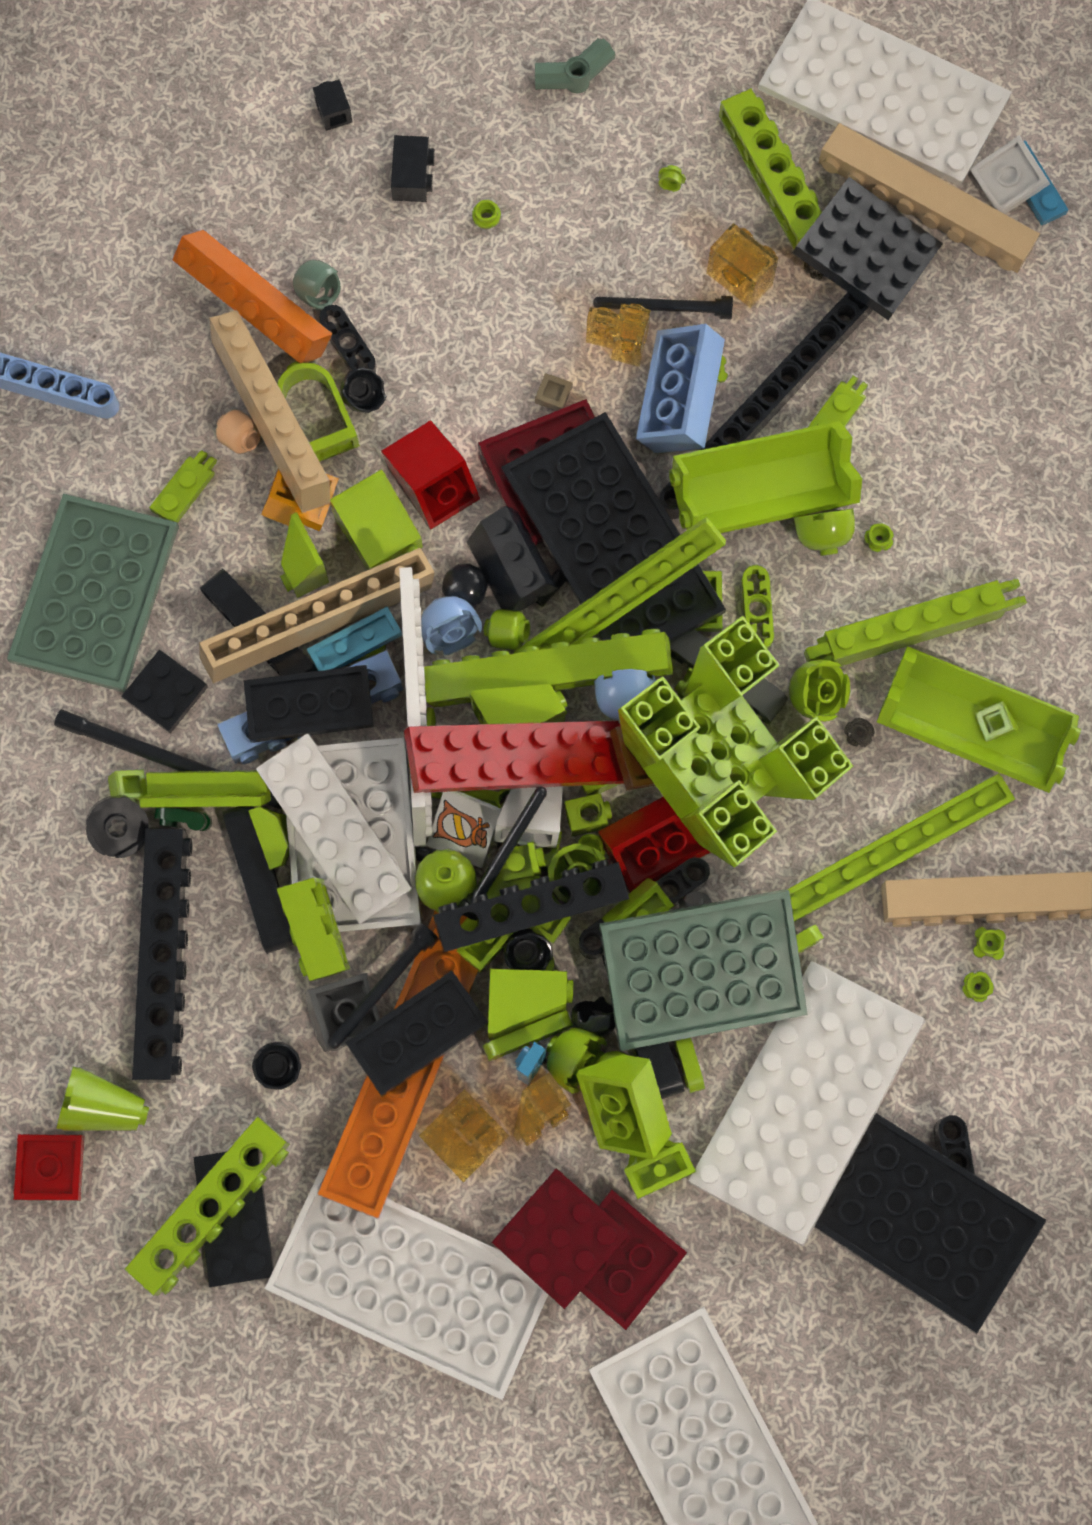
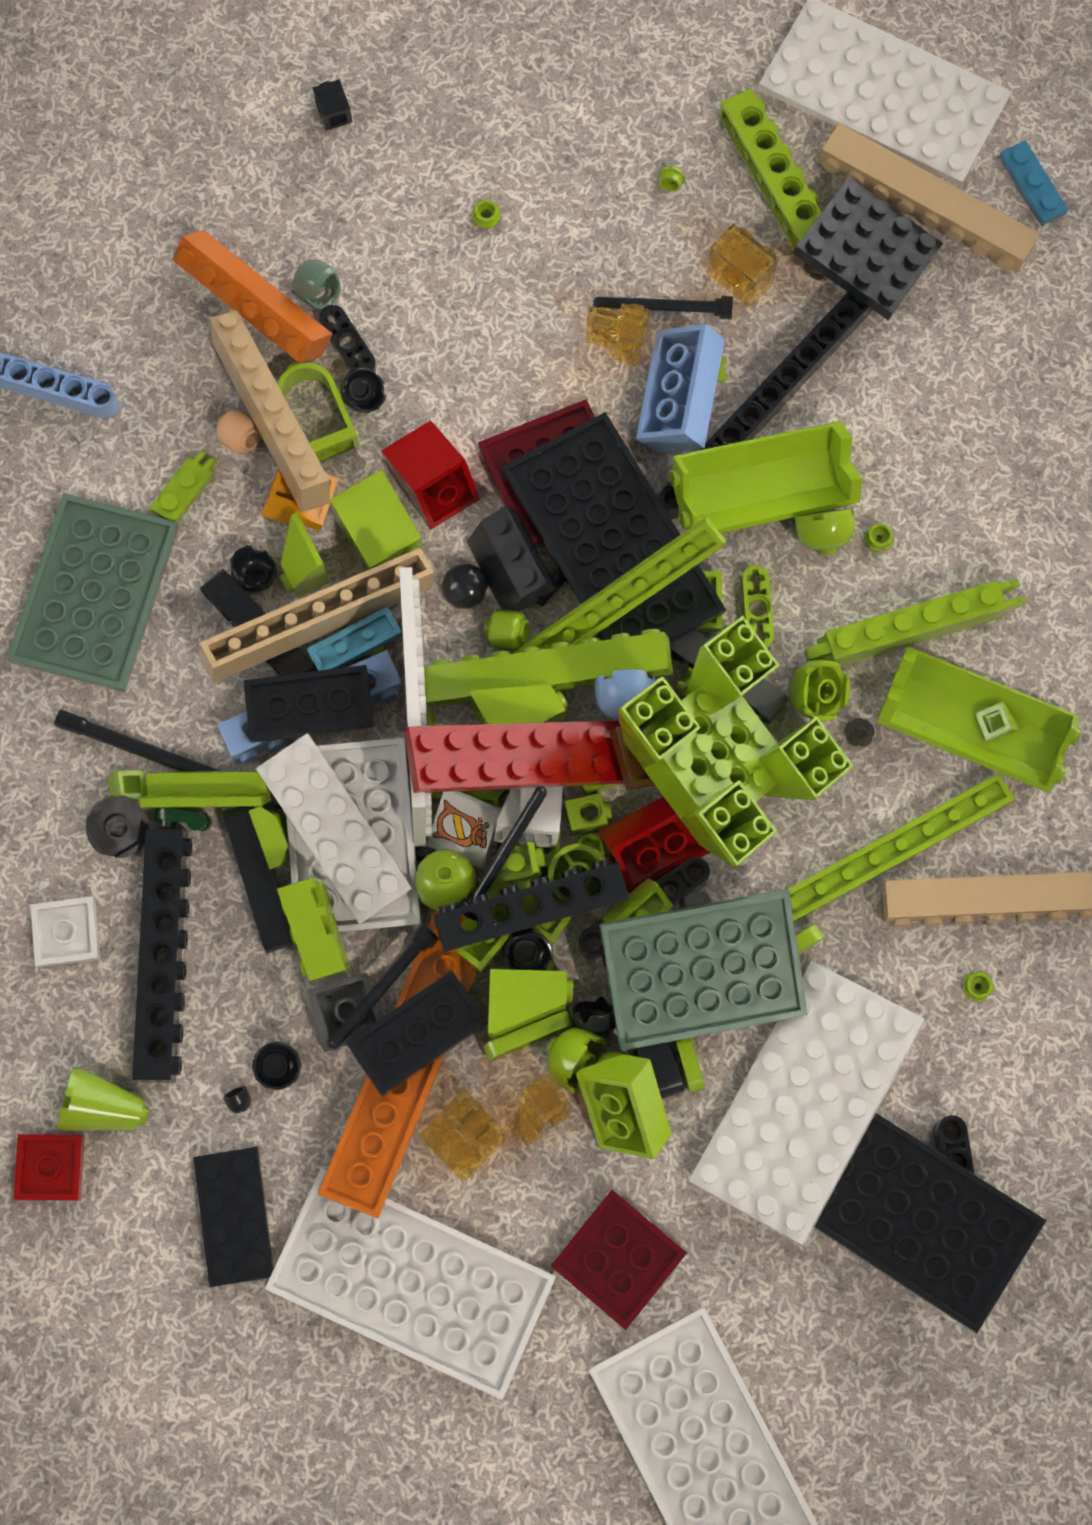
(65, 932): none -> white plate
(146, 1265): lime brick -> none
(164, 691): black plate -> none
(238, 1099): none -> black hinge
(253, 569): none -> black hair
(411, 168): black brick -> none
(449, 625): light blue cylinder -> none
(529, 1062): dark azure plate -> none
(553, 392): dark tan plate -> none
(560, 1238): dark red plate -> none
(588, 64): sand green piece -> none
(654, 1174): lime slope -> none
(841, 404): lime hinge -> none
(996, 937): lime plate -> none
(1009, 176): white tile -> none

